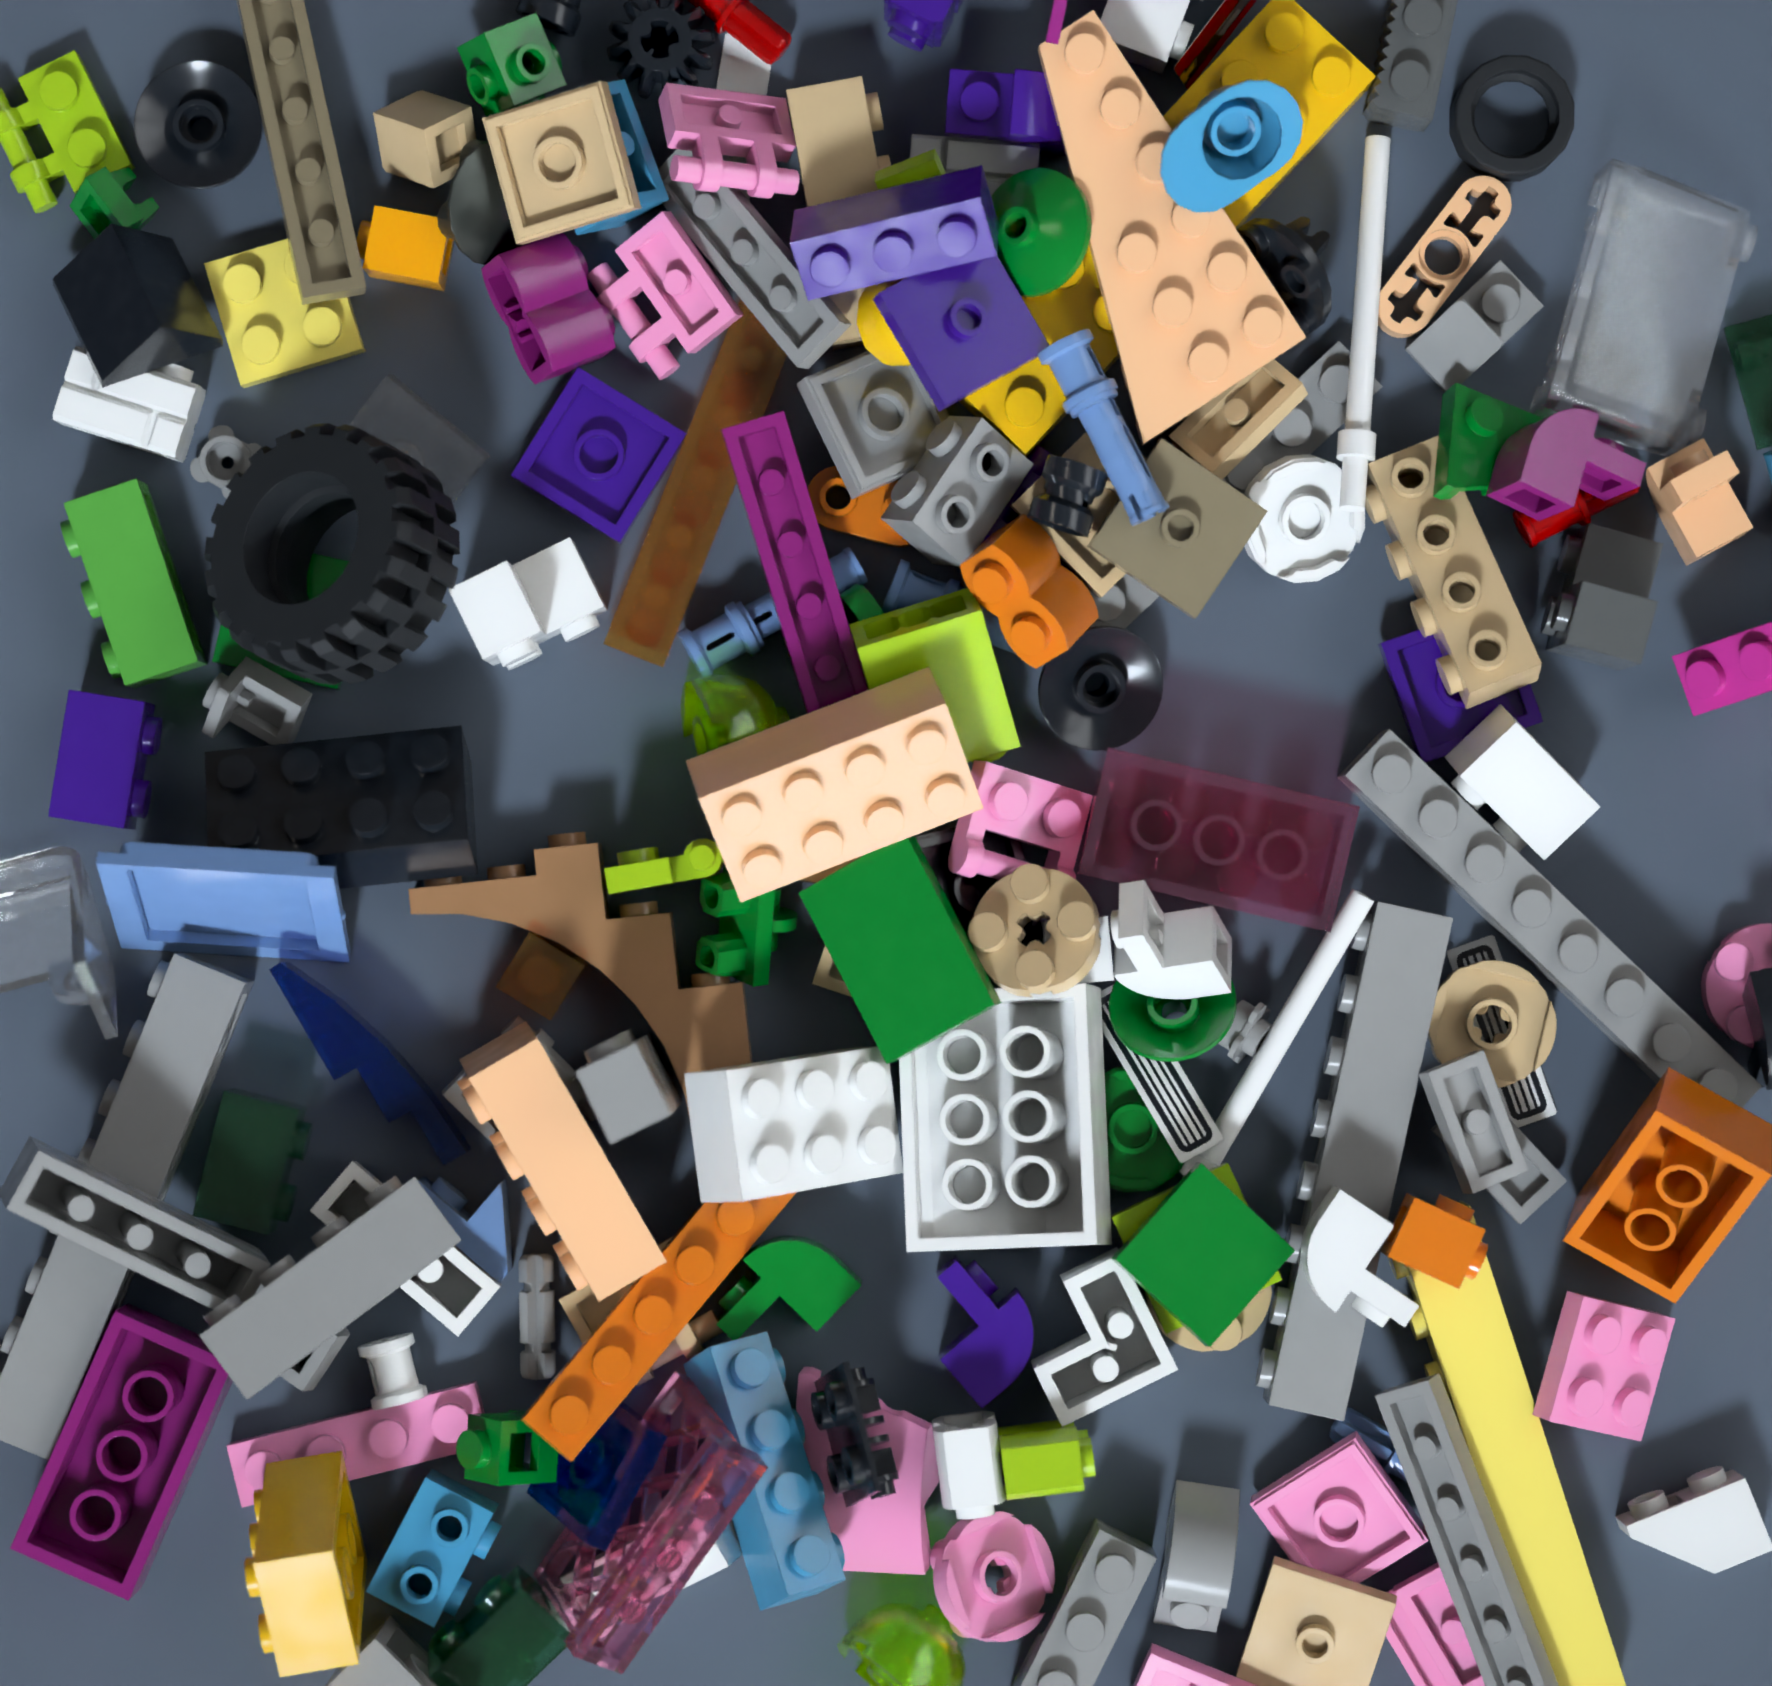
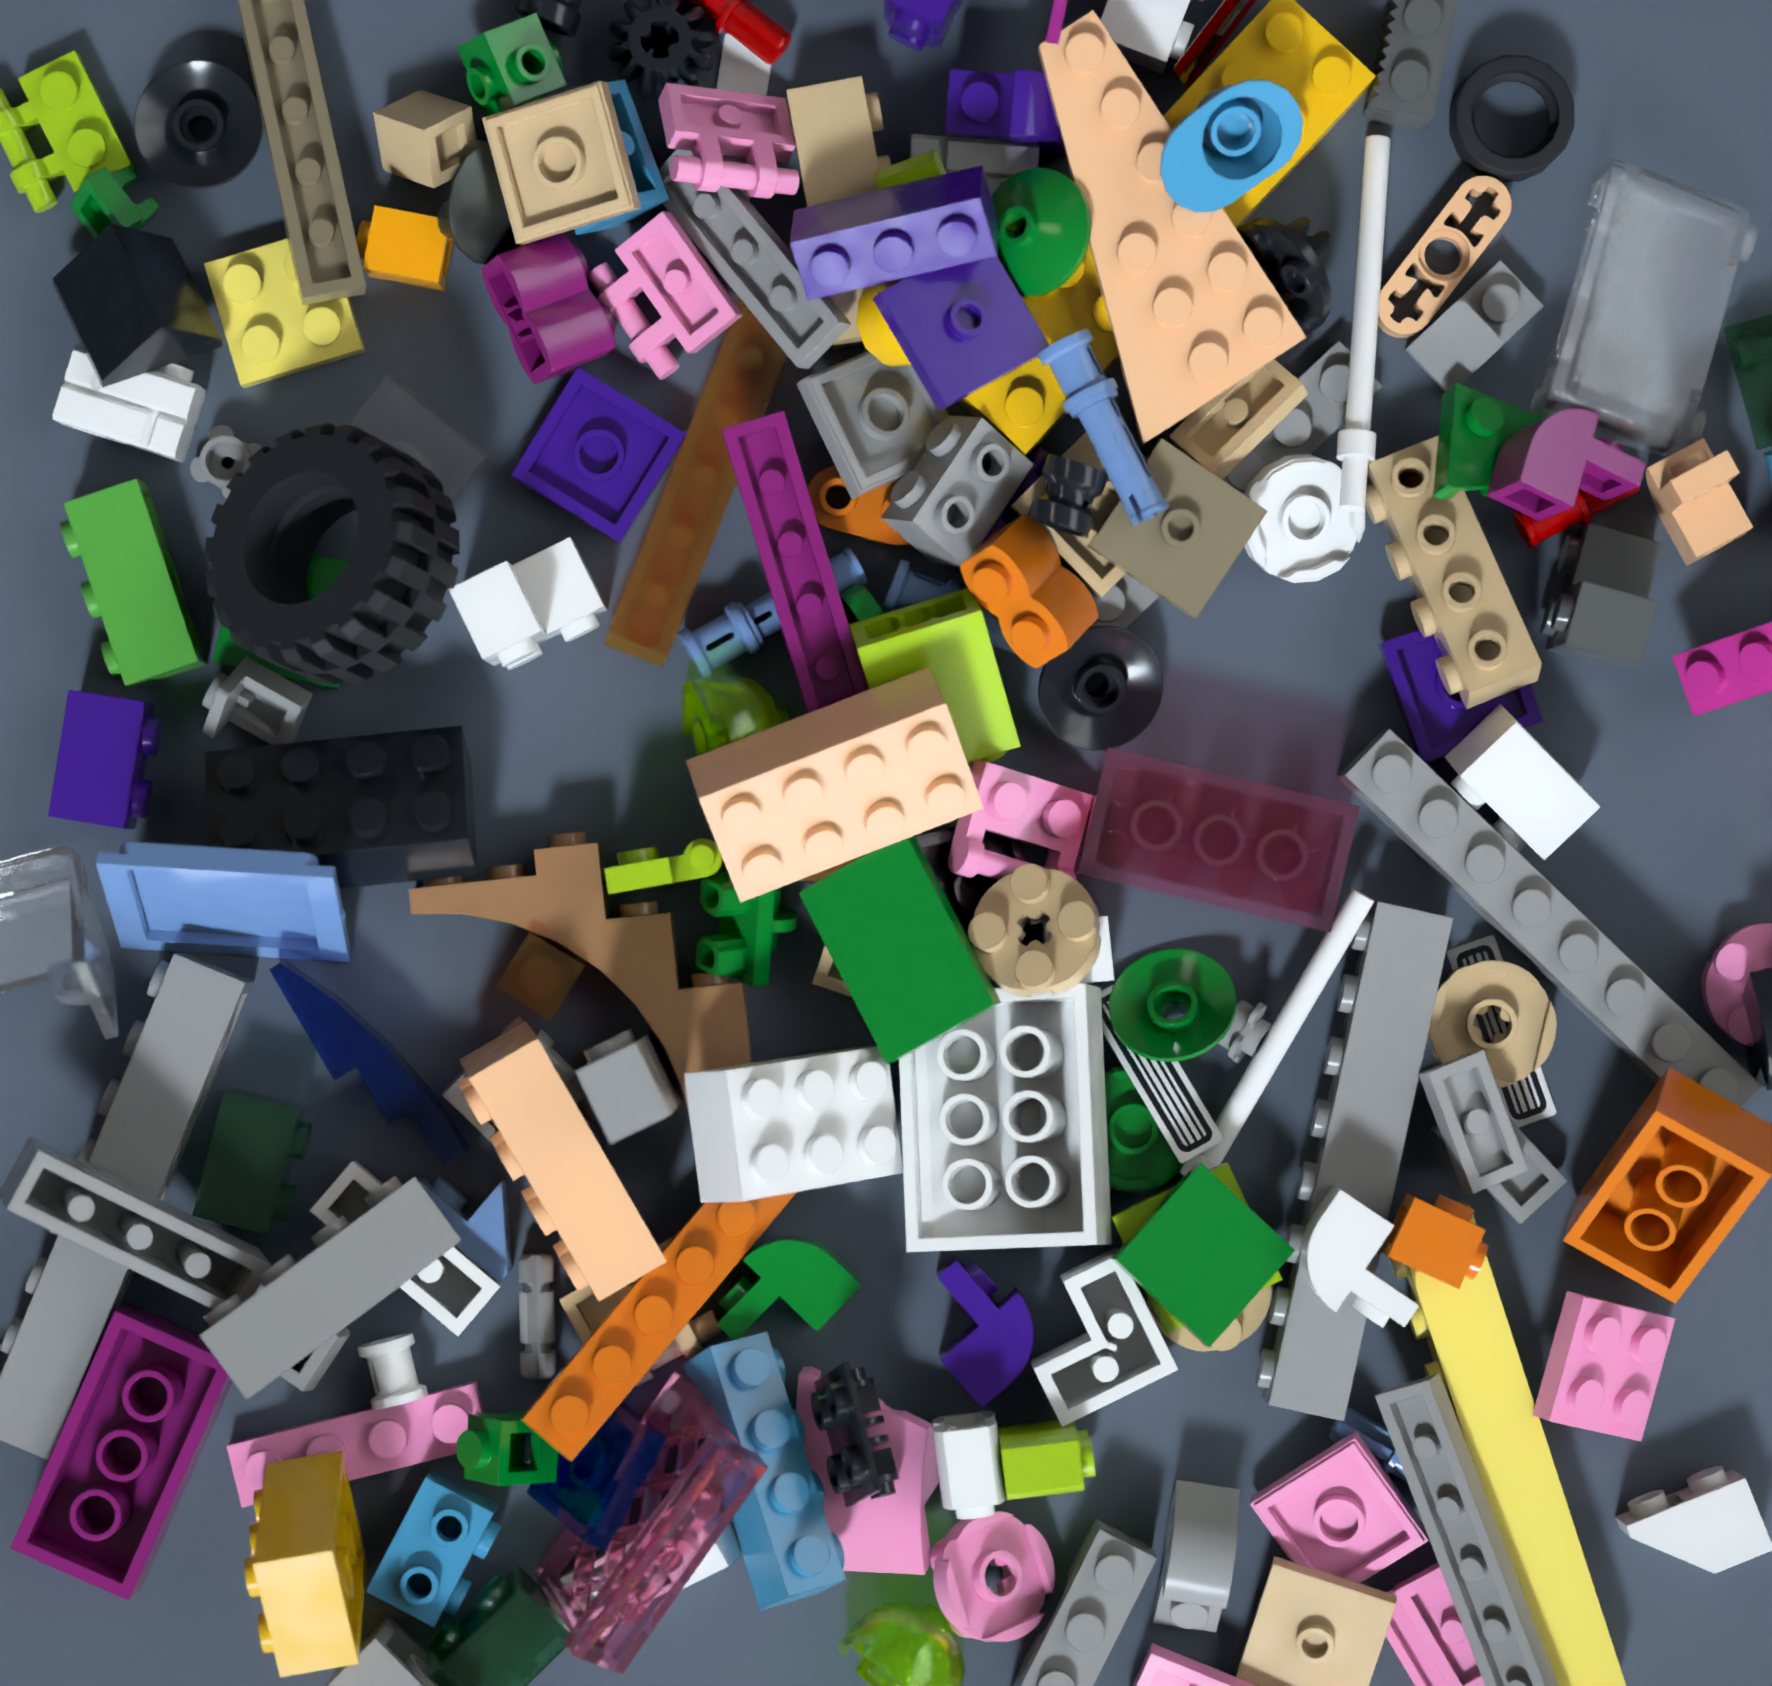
(1169, 952): white brick -> none

